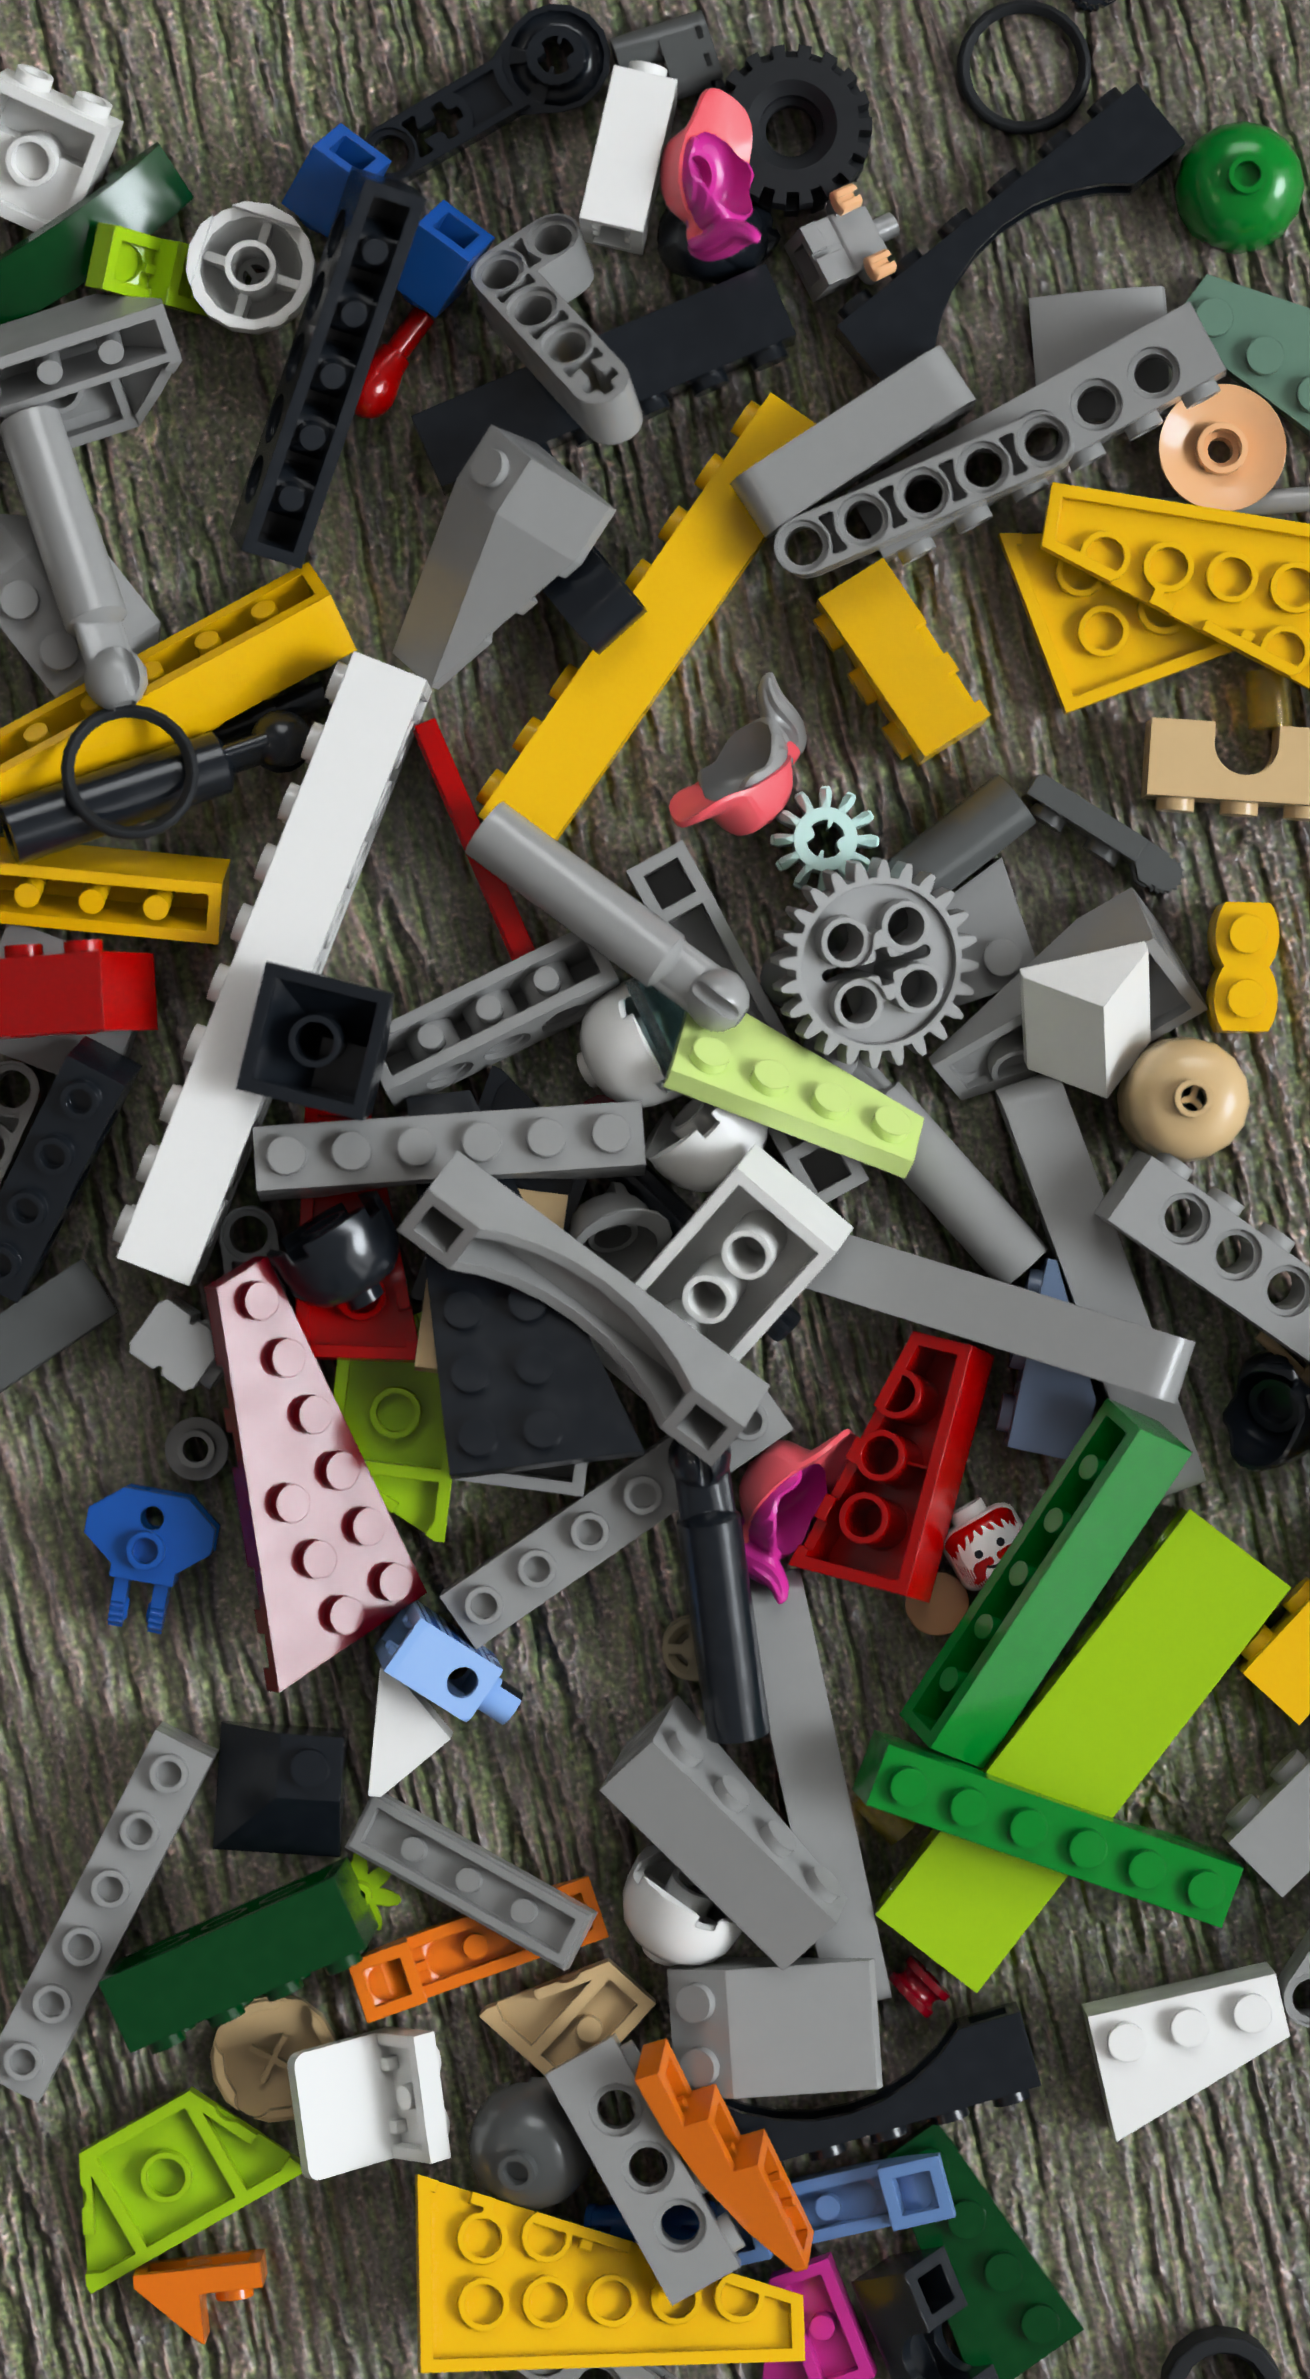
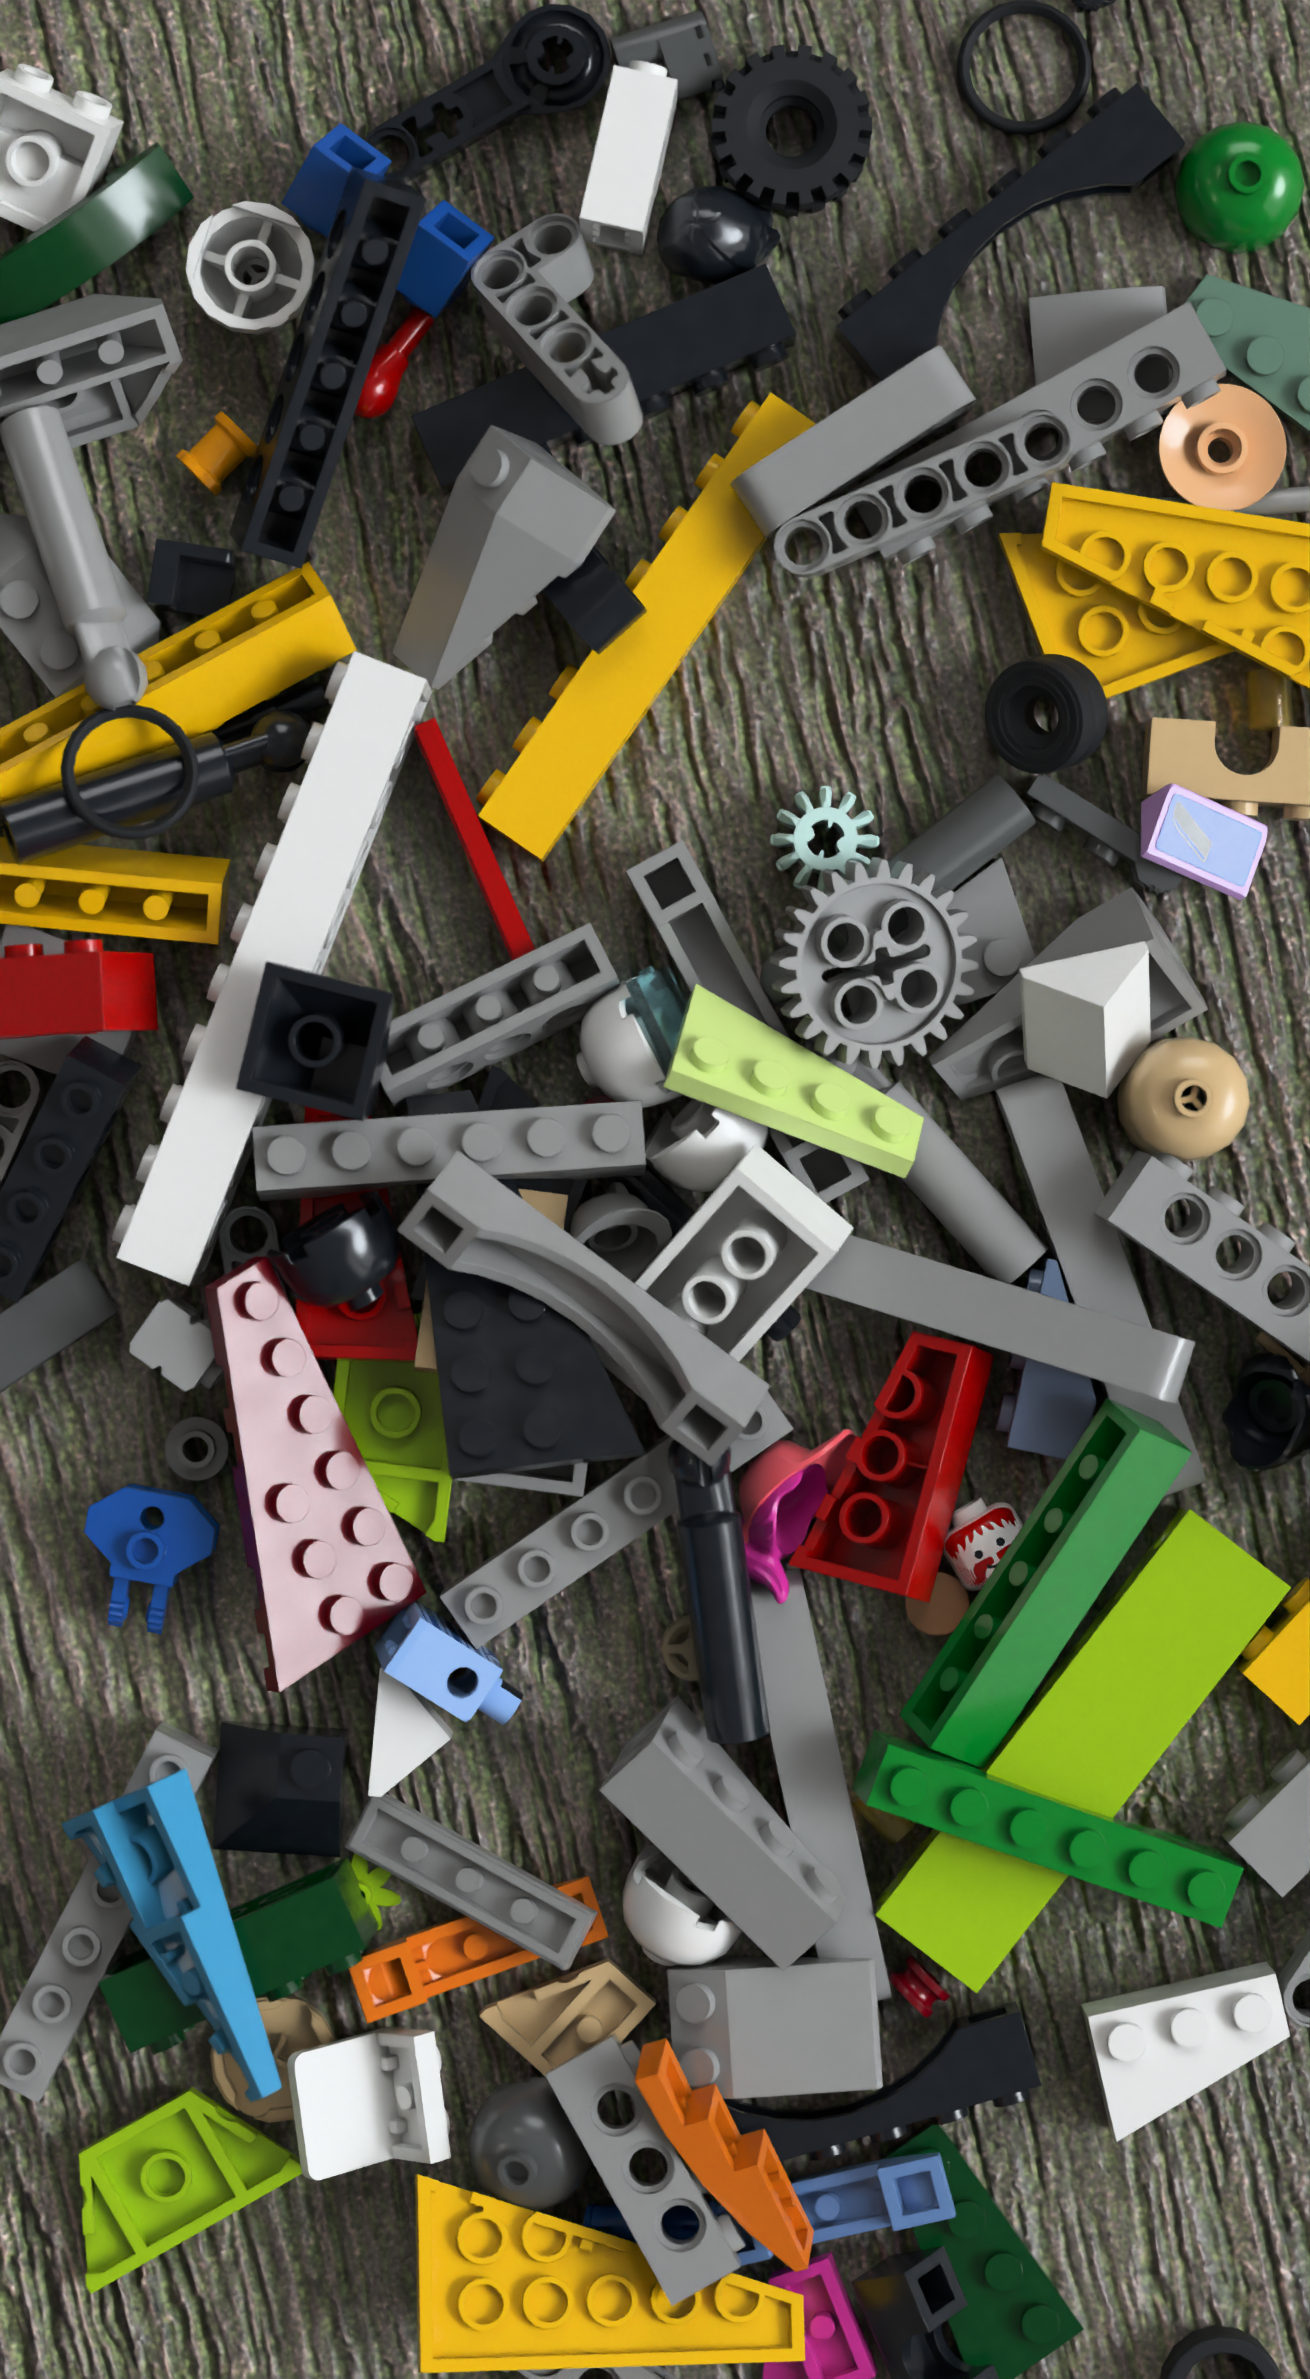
(141, 266): lime slope -> none
(164, 1869): none -> dark azure wedge
(181, 2285): orange slope -> none
(191, 578): none -> black panel
(217, 453): none -> light orange bush
(607, 918): light grey piece -> none
(710, 177): hair -> none
(753, 771): hair -> none
(842, 245): light grey piece -> none
(898, 663): yellow wedge -> none
(1079, 706): none -> black tyre
(1201, 839): none -> slope
(1242, 948): yellow brick -> none

